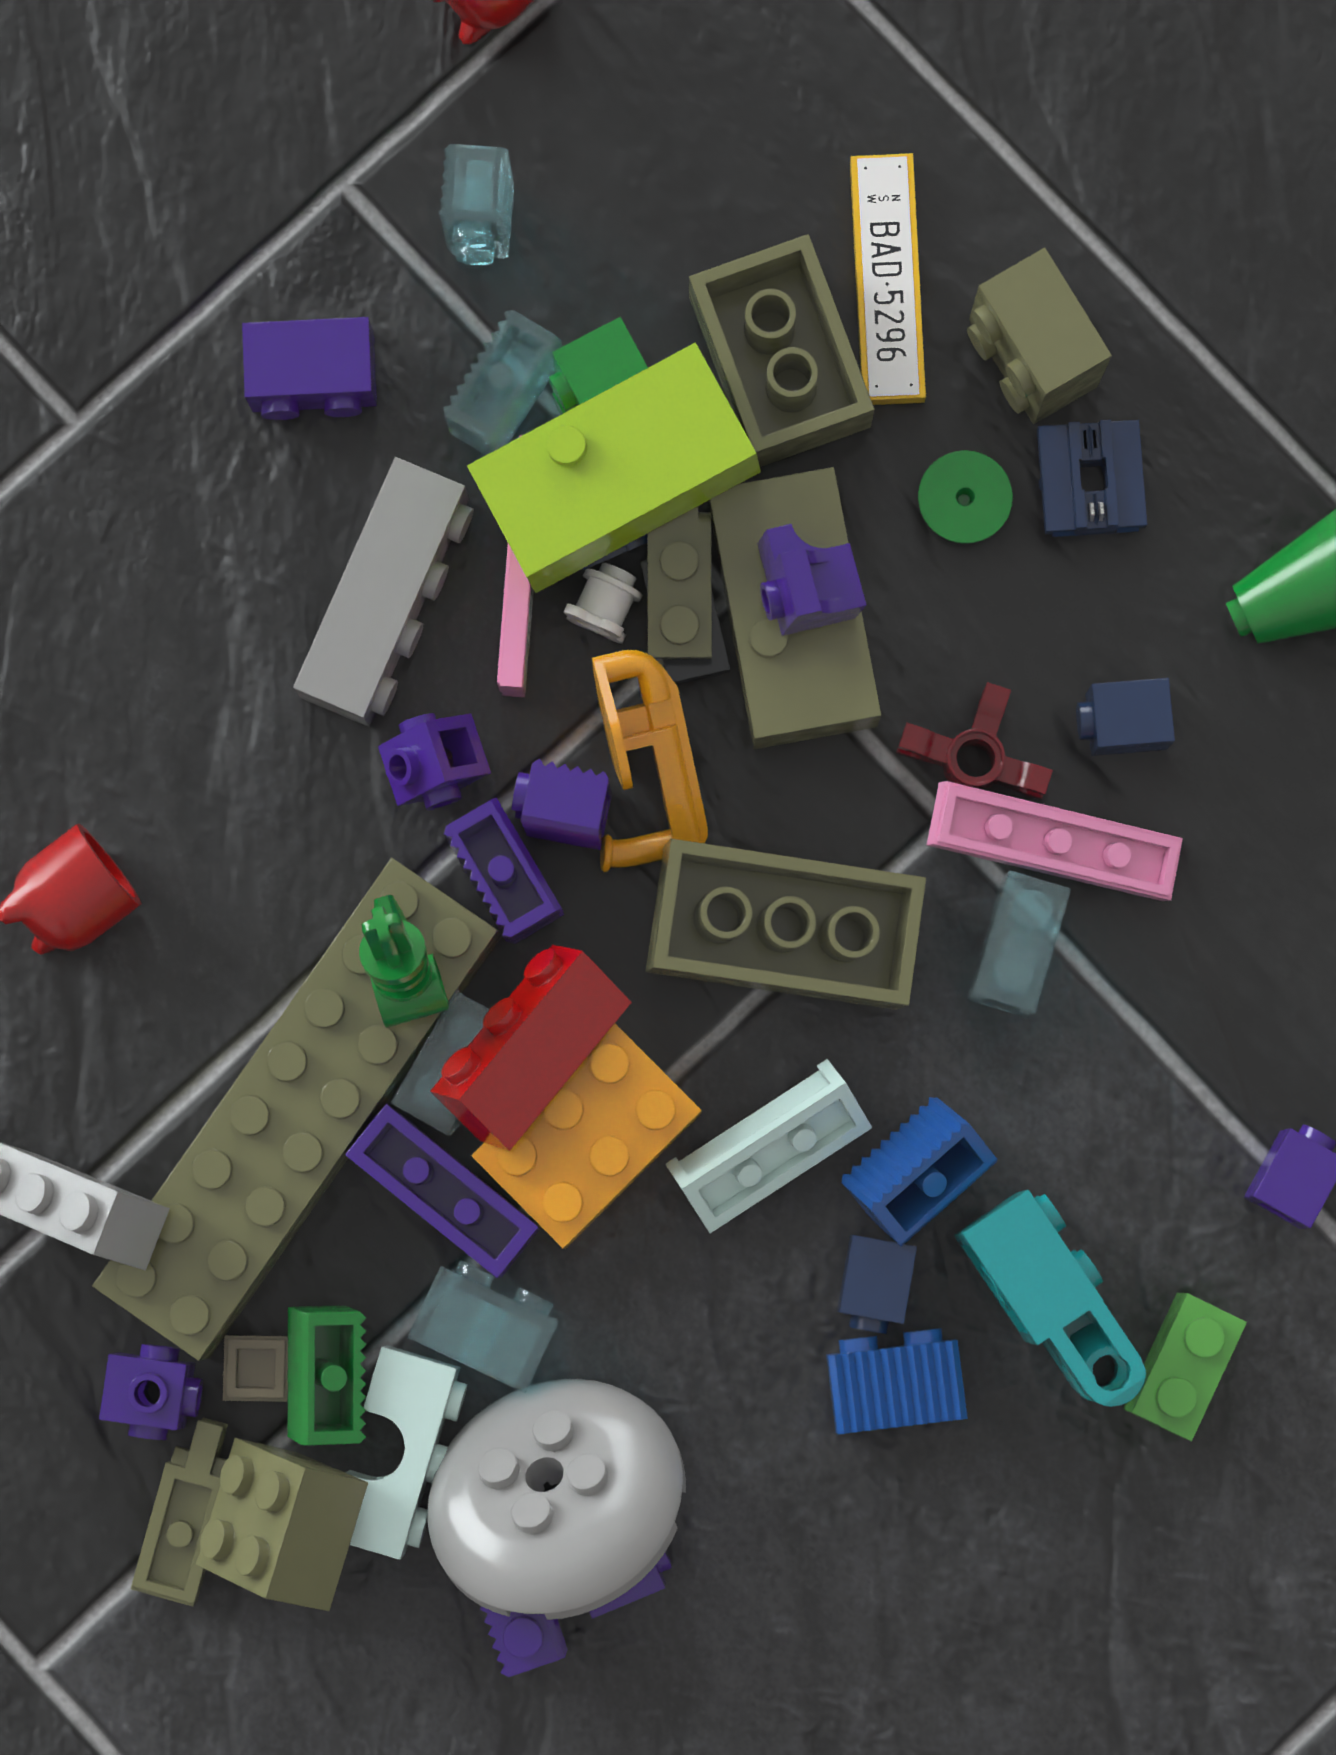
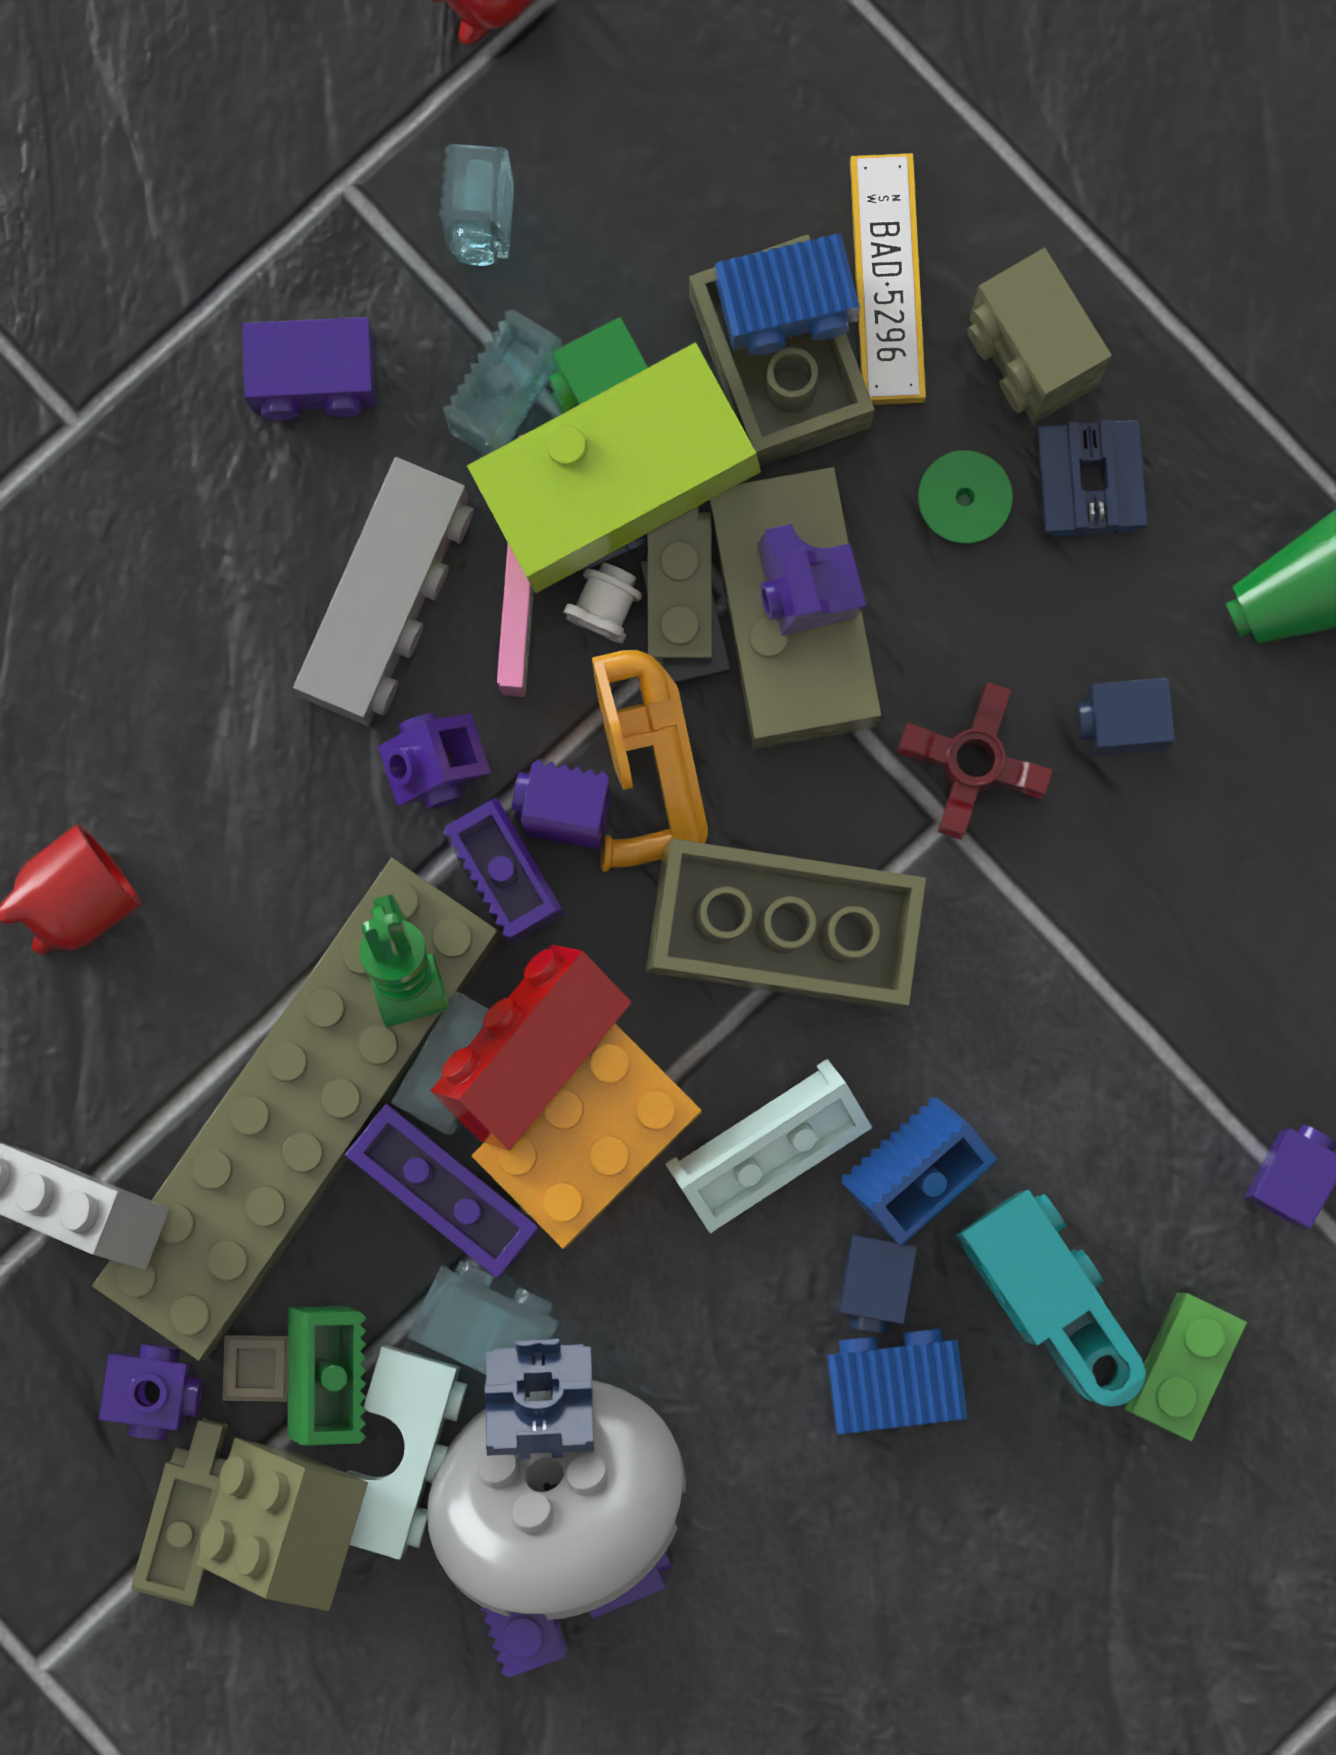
(542, 1425): none -> piece
(787, 294): none -> blue brick
(1019, 944): clear light blue brick -> none
(1054, 841): bright pink tile -> none

